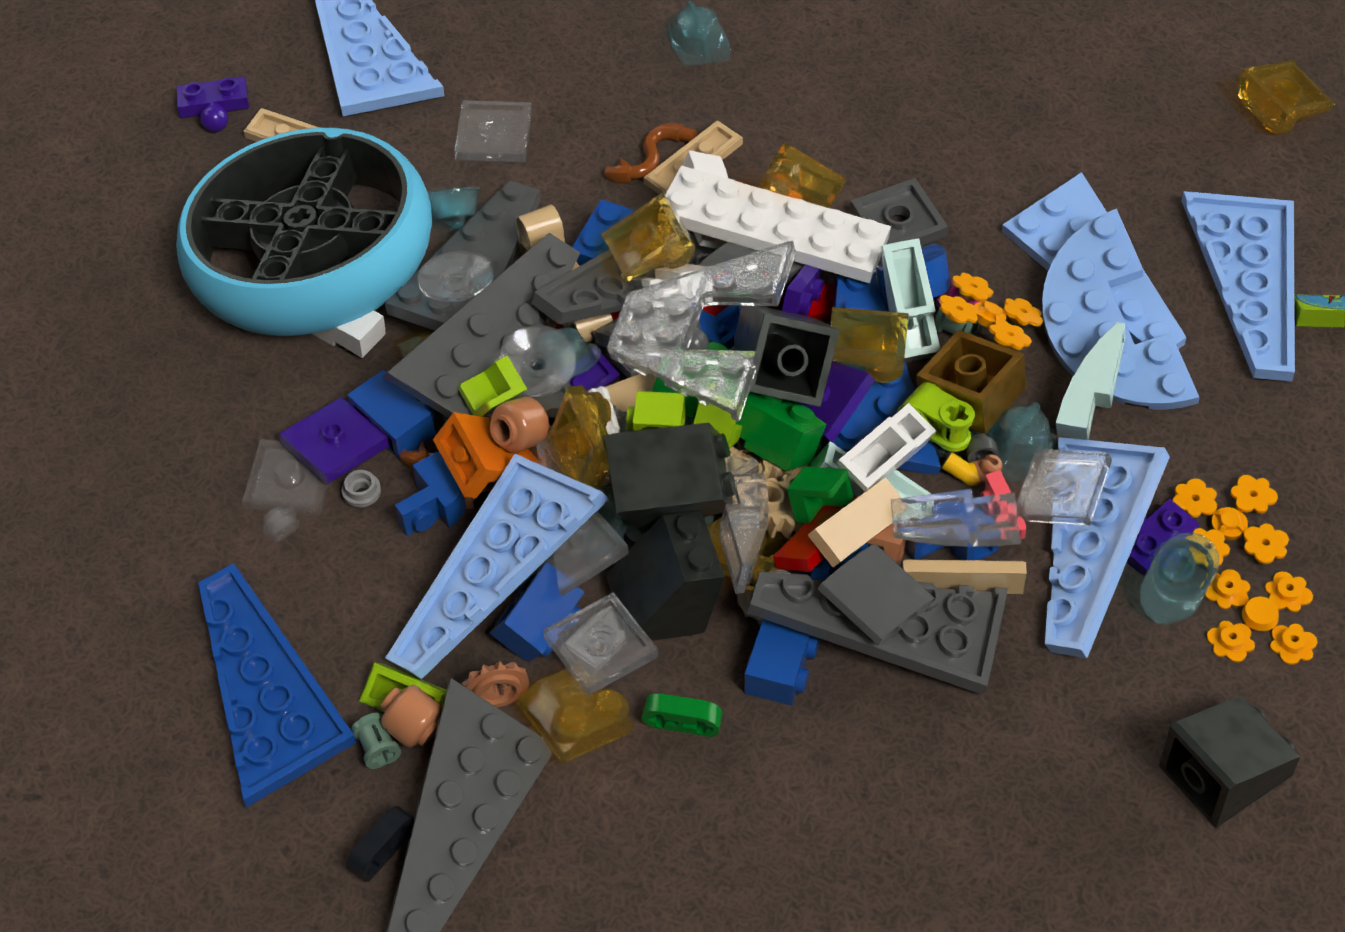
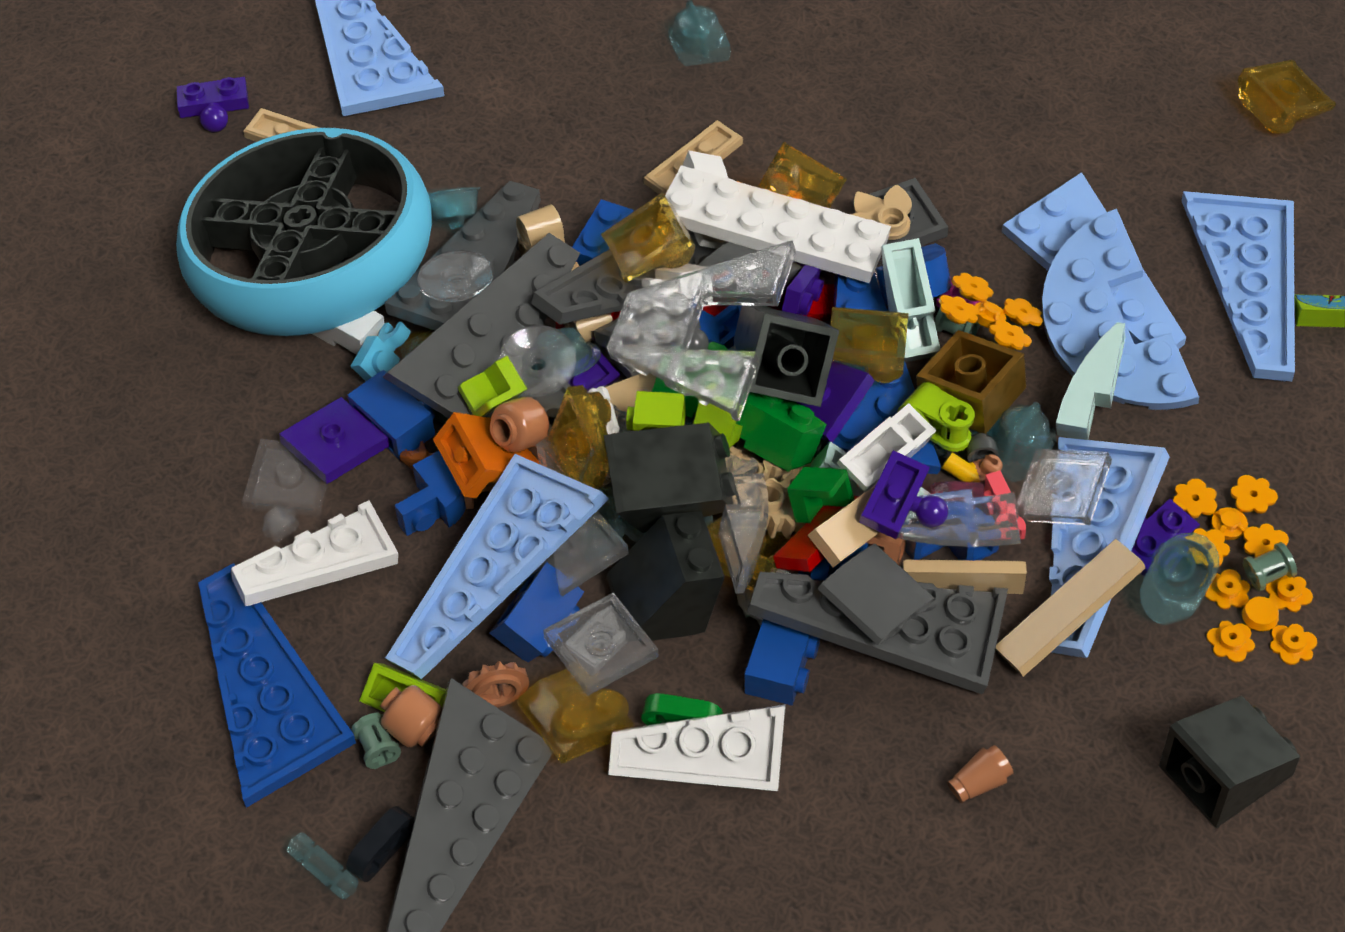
(322, 865): none -> clear light blue axle
(331, 554): none -> white wing
(357, 480): light grey plate -> none
(378, 351): none -> medium azure plate
(493, 131): clear plate -> none
(670, 131): dark orange animal -> none
(712, 750): none -> white wing
(890, 211): none -> tan plate
(897, 495): none -> dark purple plate
(948, 486): none -> clear pink tile
(981, 774): none -> nougat cone
(1069, 607): none -> tan tile
(1270, 566): none -> sand green bush

